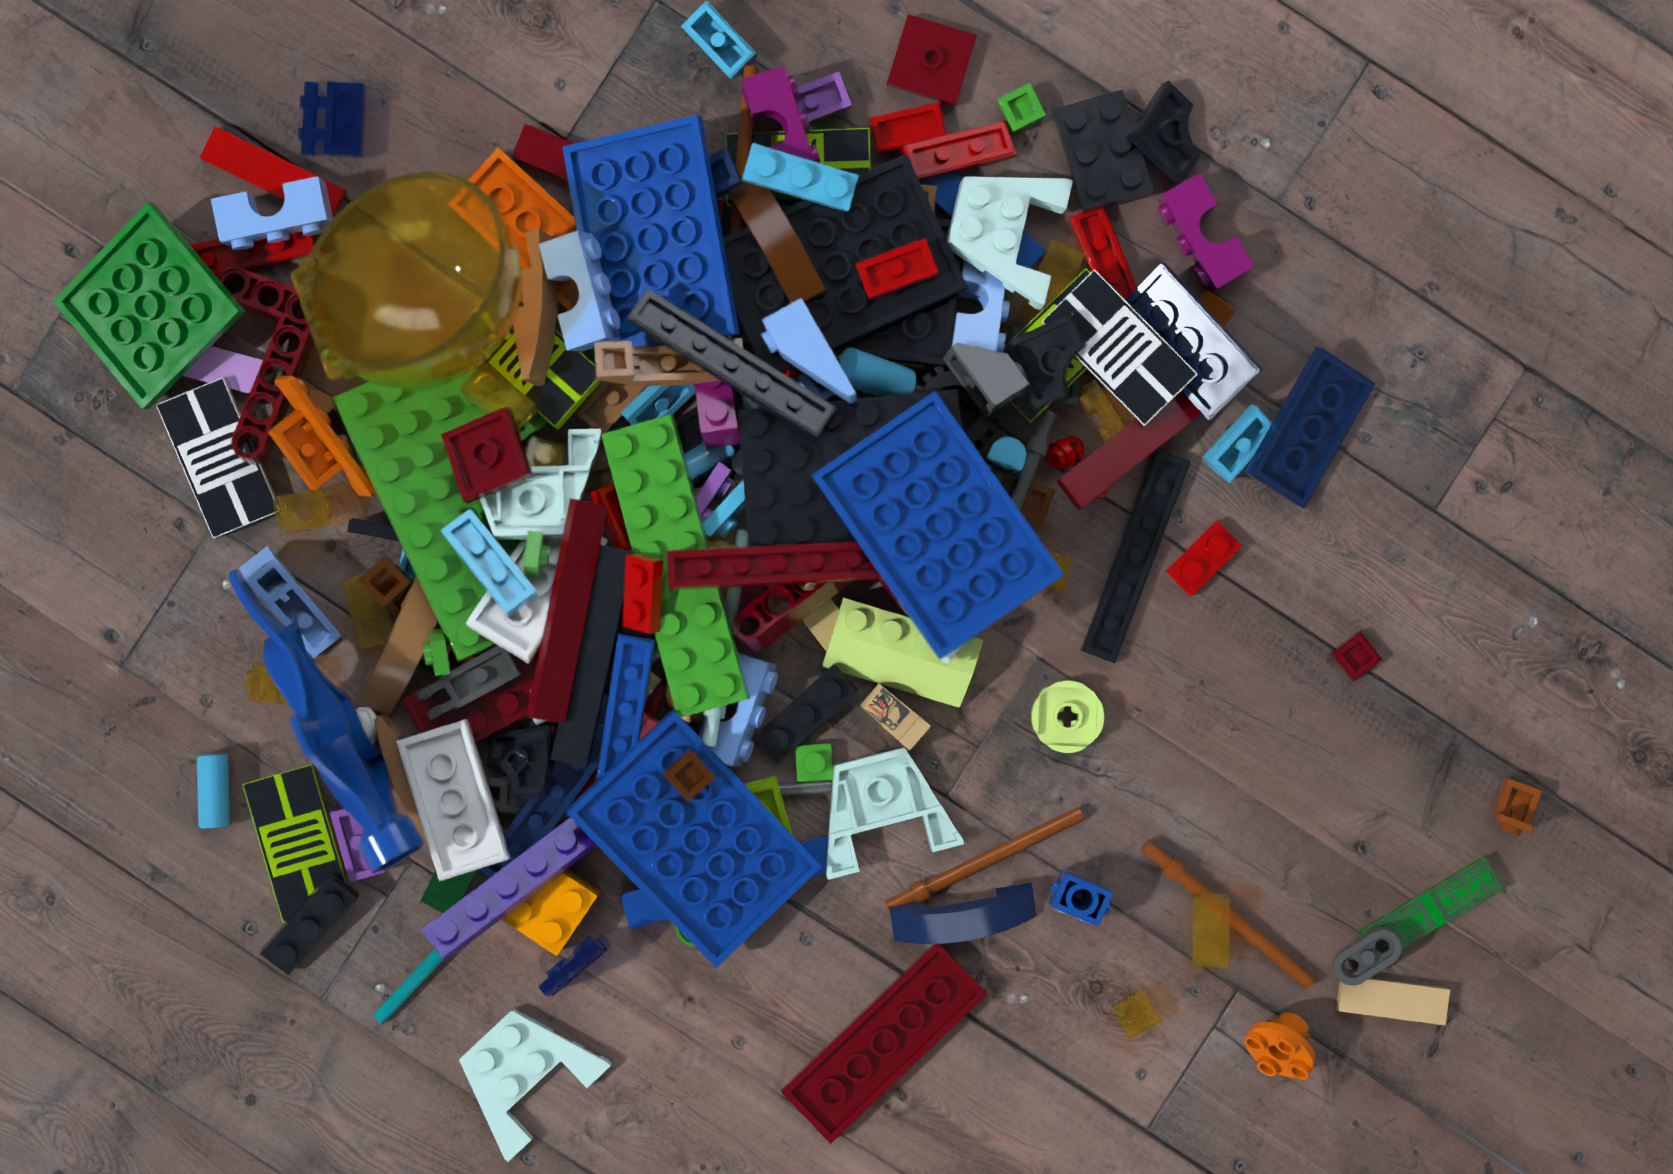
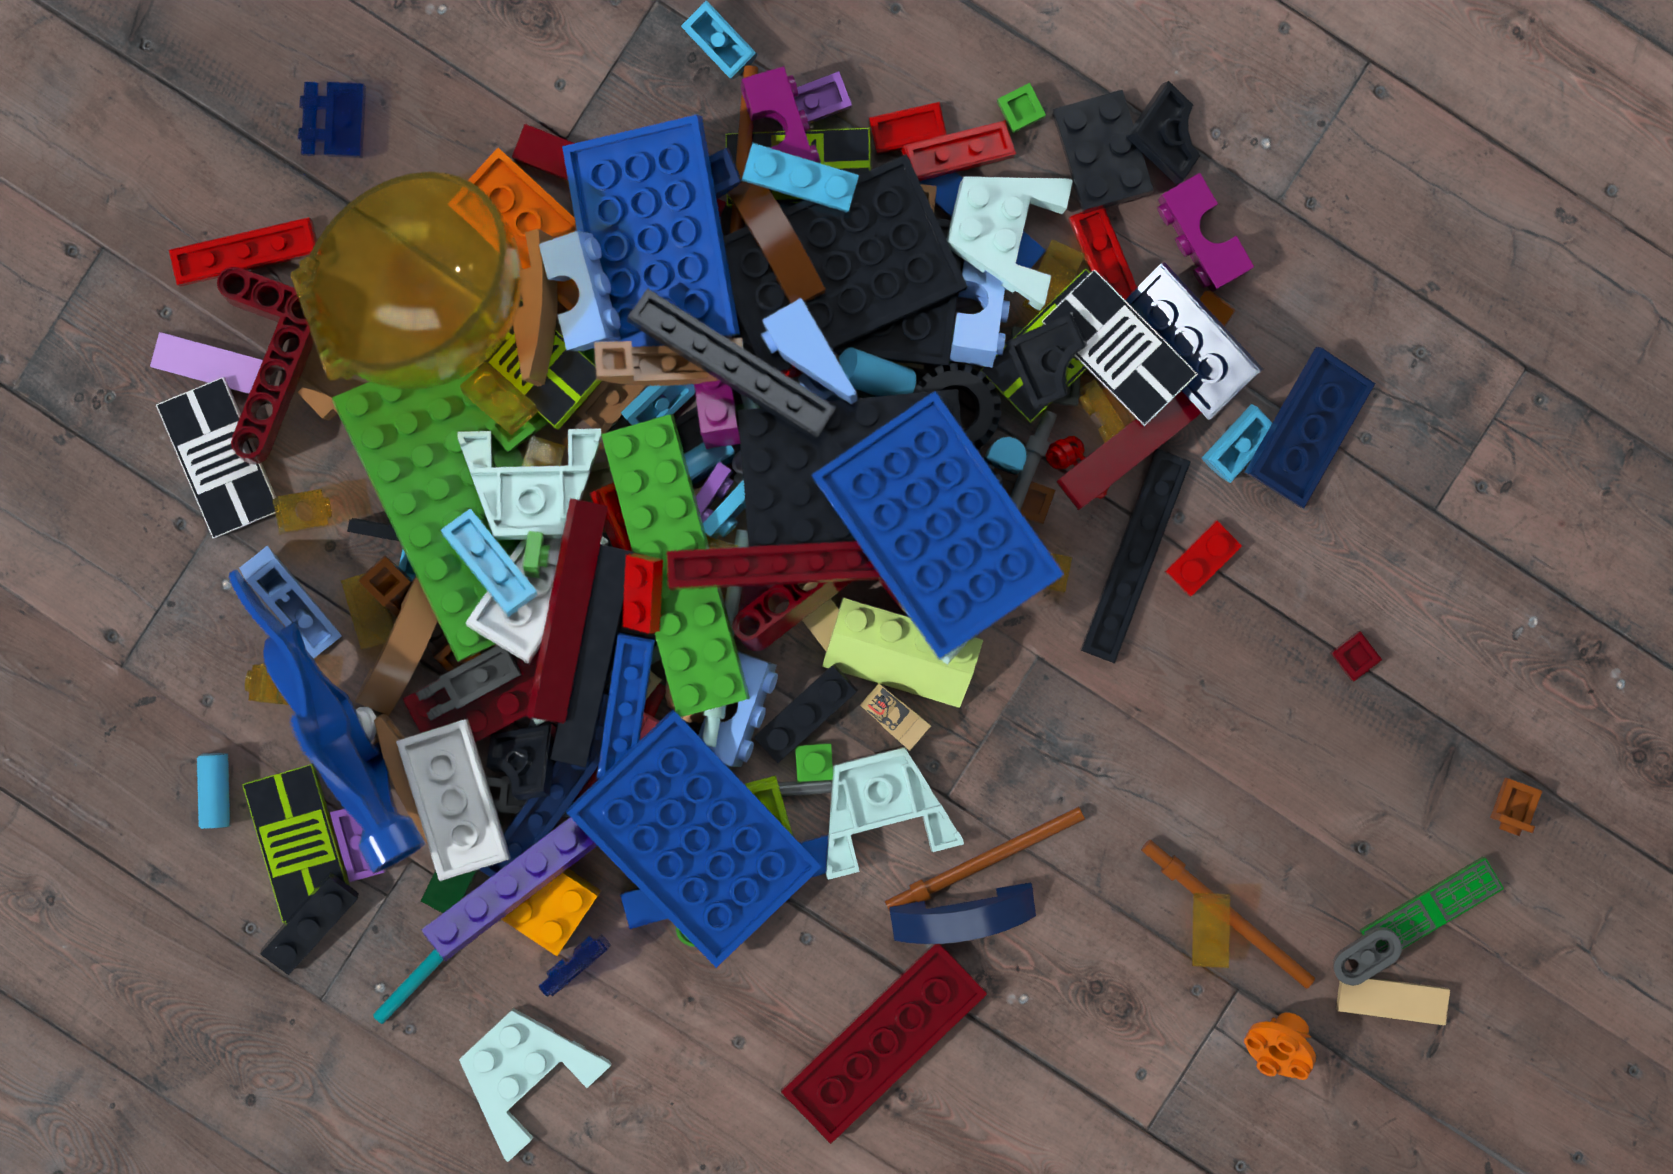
(148, 305): green plate -> none
(259, 166): red tile -> none
(304, 210): light blue arch -> none
(312, 443): orange bracket -> none
(436, 652): bright green plate -> none
(487, 455): dark red plate -> none
(688, 775): reddish brown plate -> none
(897, 269): red plate -> none
(931, 60): dark red plate -> none
(986, 376): slope -> none
(1081, 731): yellowish green plate -> none
(1087, 909): blue head -> none
(1136, 1013): clear yellow plate -> none

